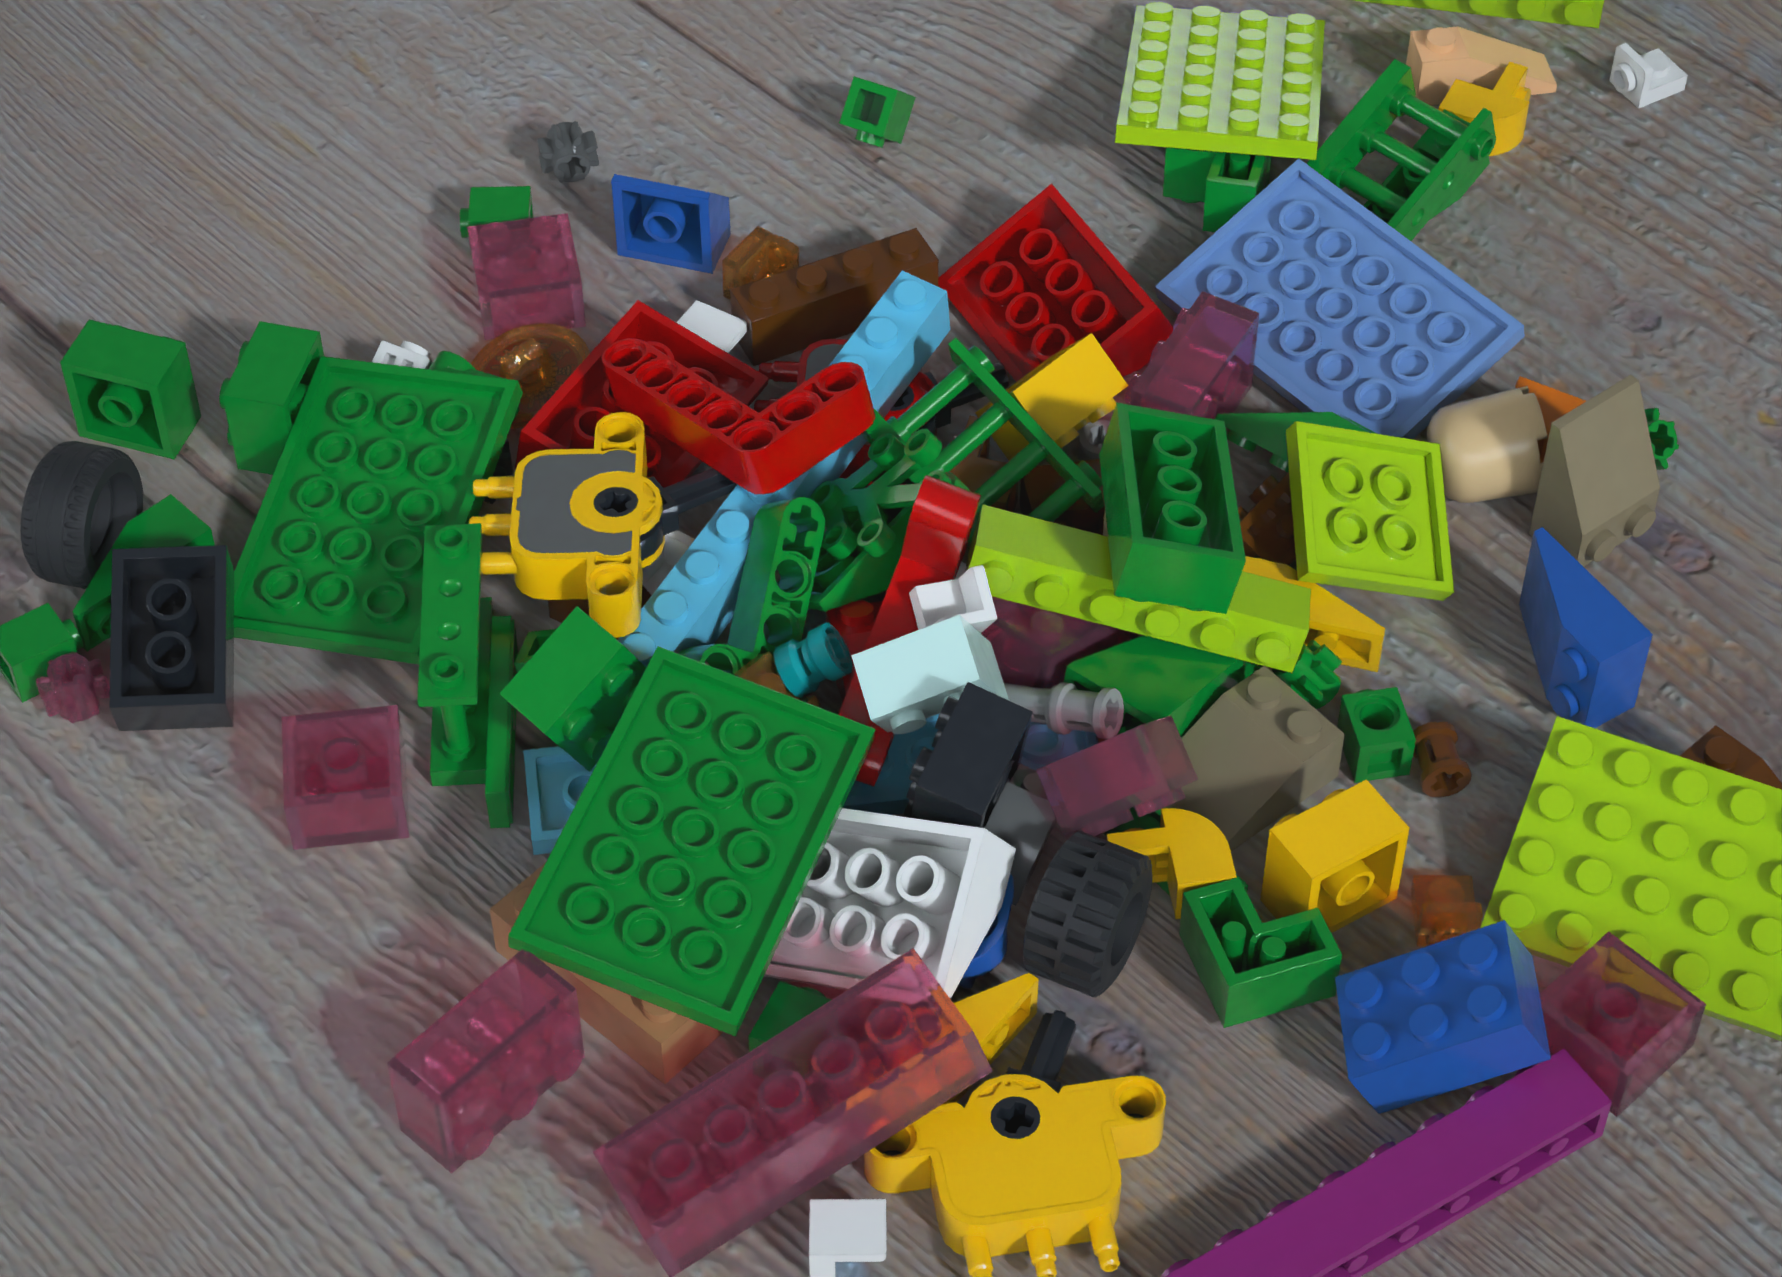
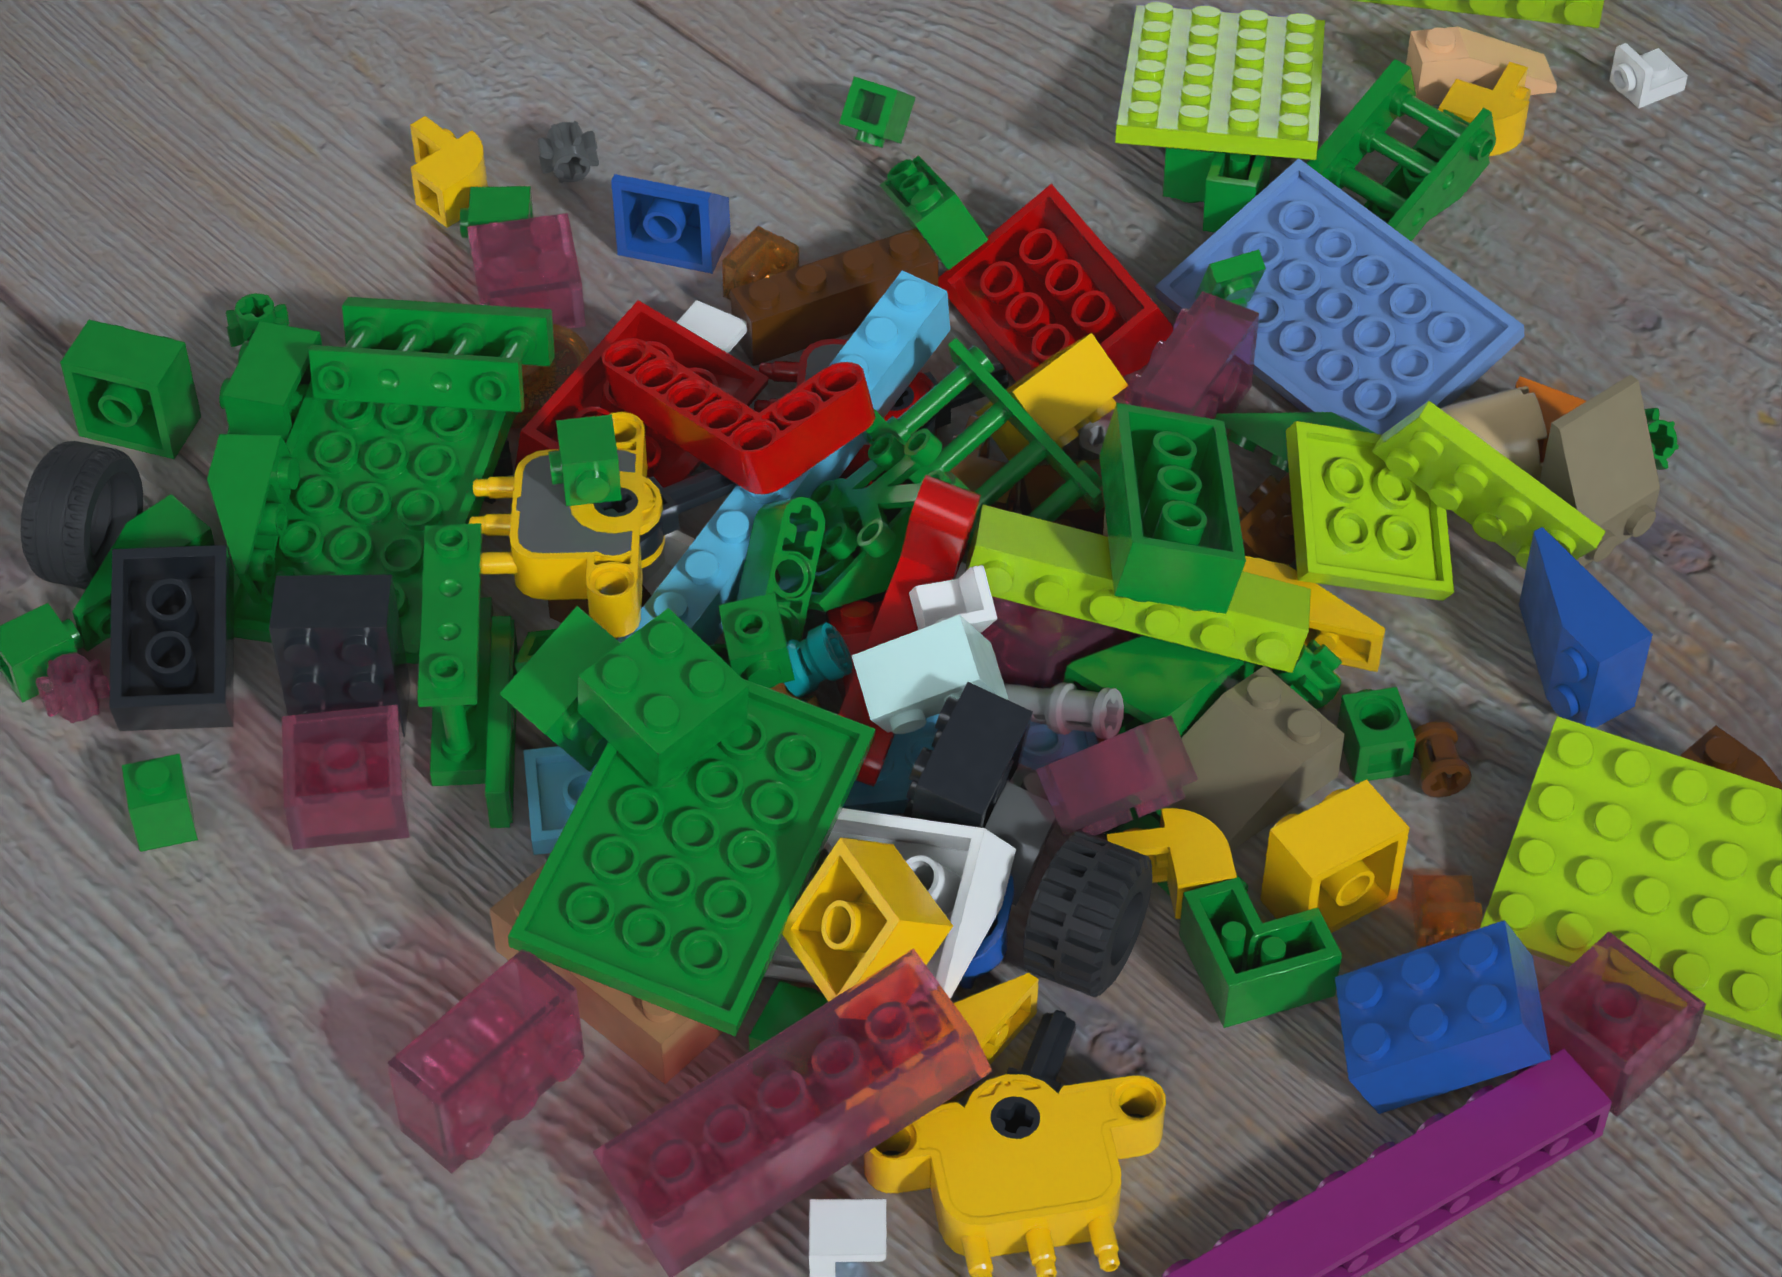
(159, 802): none -> green brick
(249, 312): none -> green gear
(251, 494): none -> green slope
(339, 644): none -> black brick
(433, 354): none -> green fence
(445, 169): none -> yellow brick
(586, 460): none -> green brick
(662, 698): none -> green brick
(757, 640): none -> green brick
(862, 916): none -> yellow brick
(933, 210): none -> green slope
(1234, 278): none -> green plate
(1481, 485): none -> lime plate

